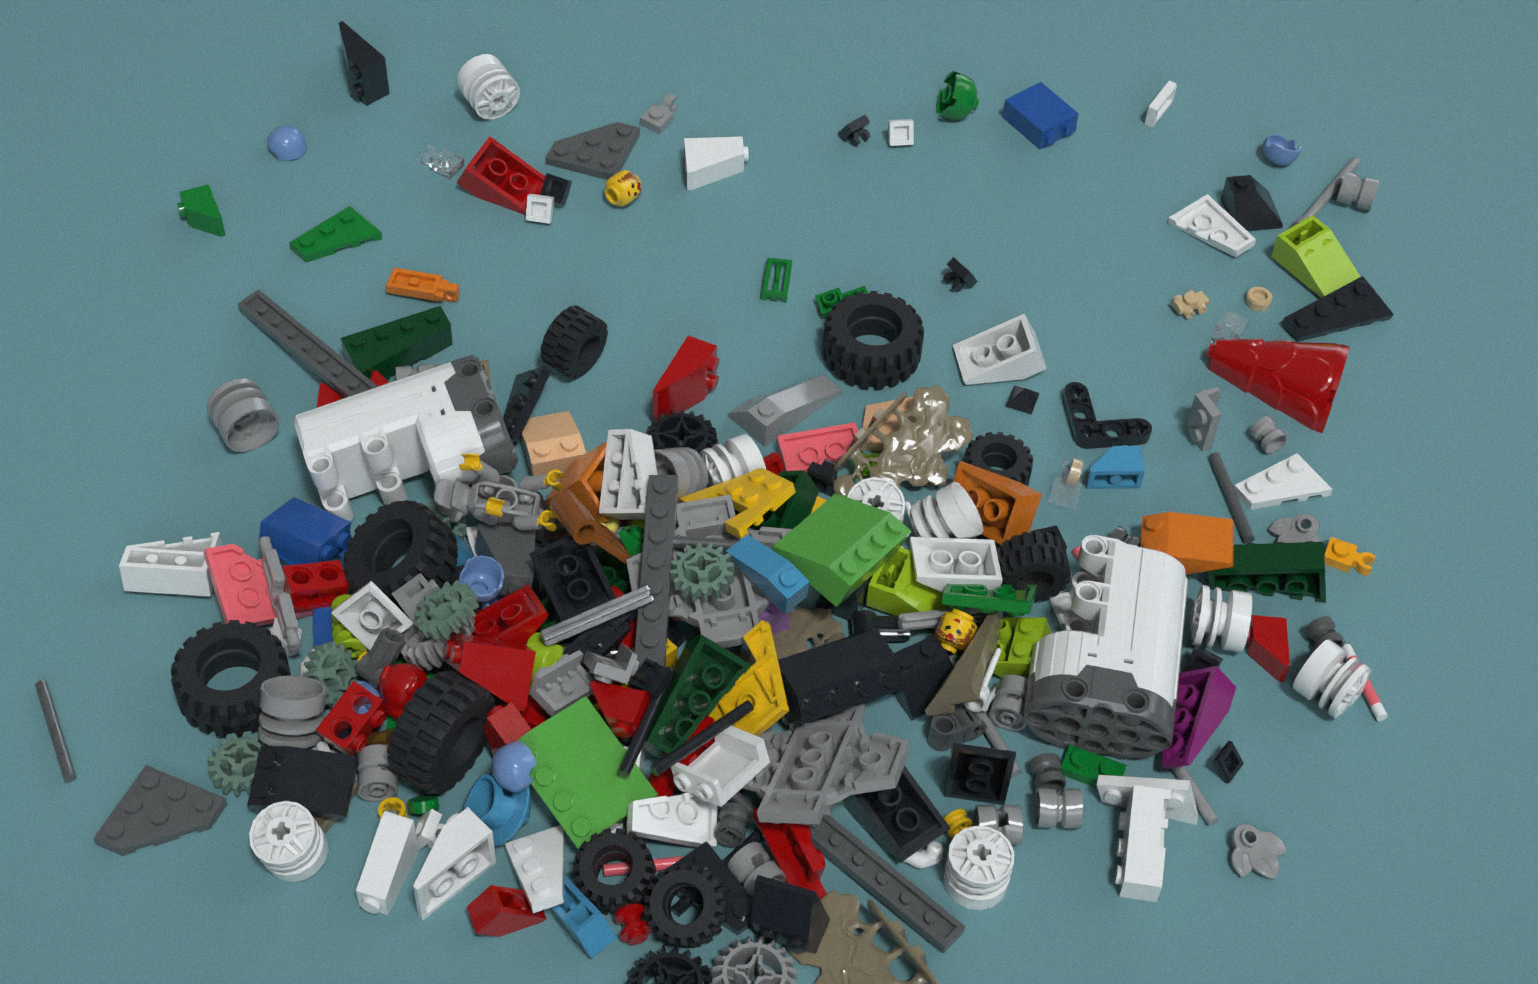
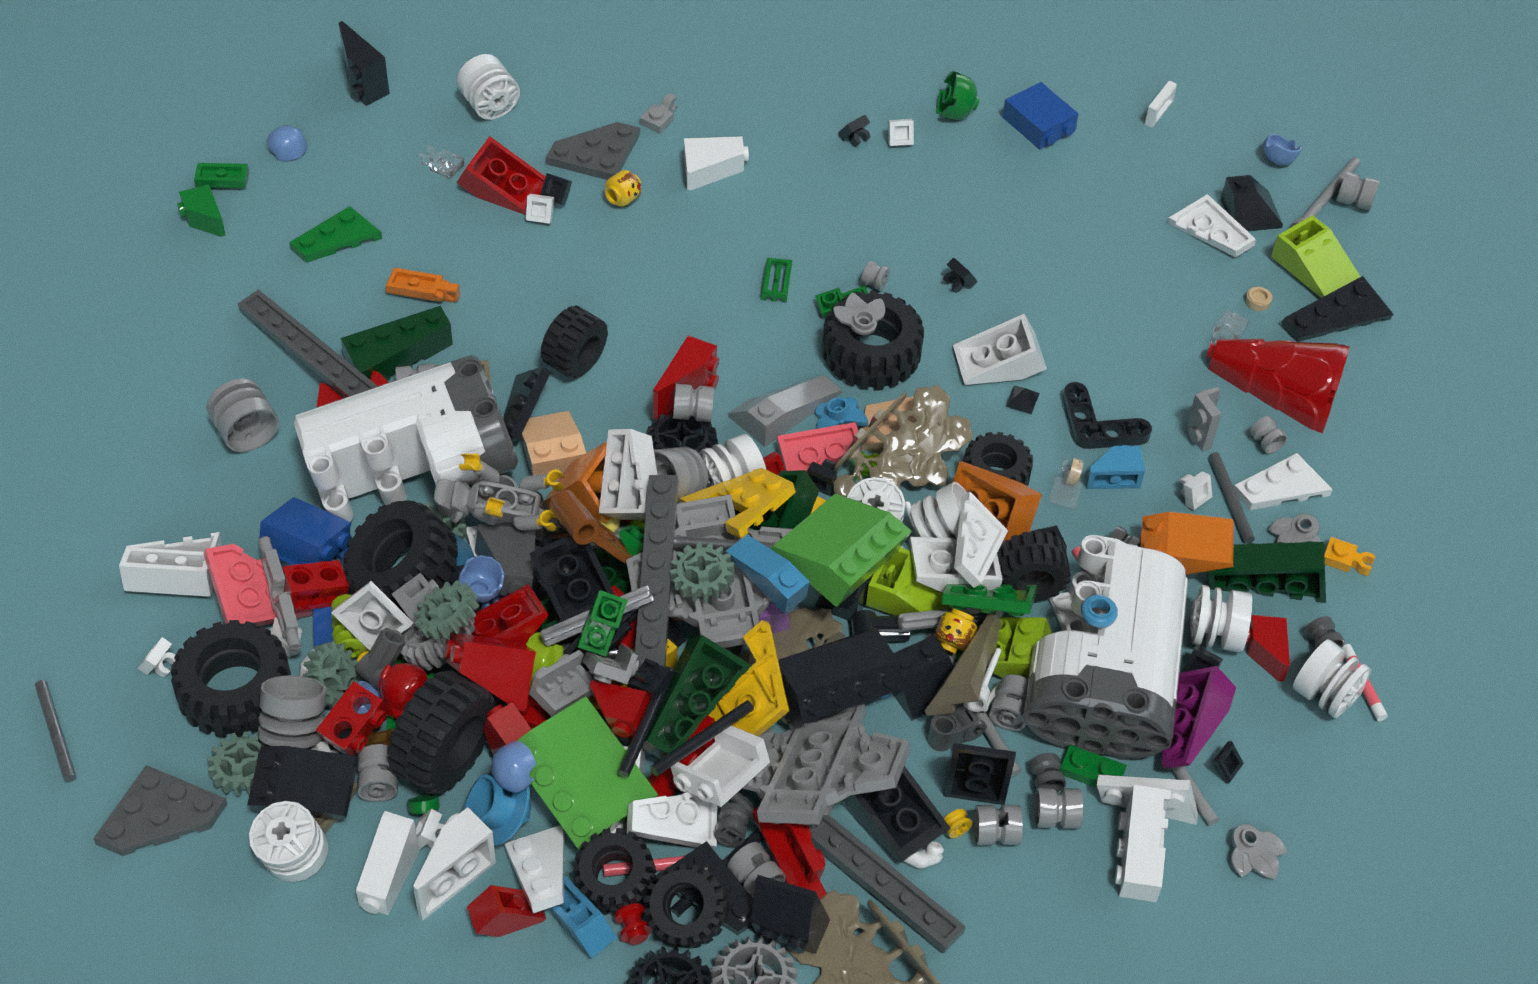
(155, 659): none -> white tile
(221, 175): none -> green plate
(392, 804): yellow bush -> none
(601, 623): none -> green slope
(693, 402): none -> light grey wheel
(840, 411): none -> dark azure animal
(860, 315): none -> light grey plate
(875, 275): none -> light grey wheel
(977, 540): none -> white wing
(978, 867): white wheel -> none
(1097, 620): none -> dark azure piece
(1190, 301): tan piece -> none
(1196, 489): none -> white tile

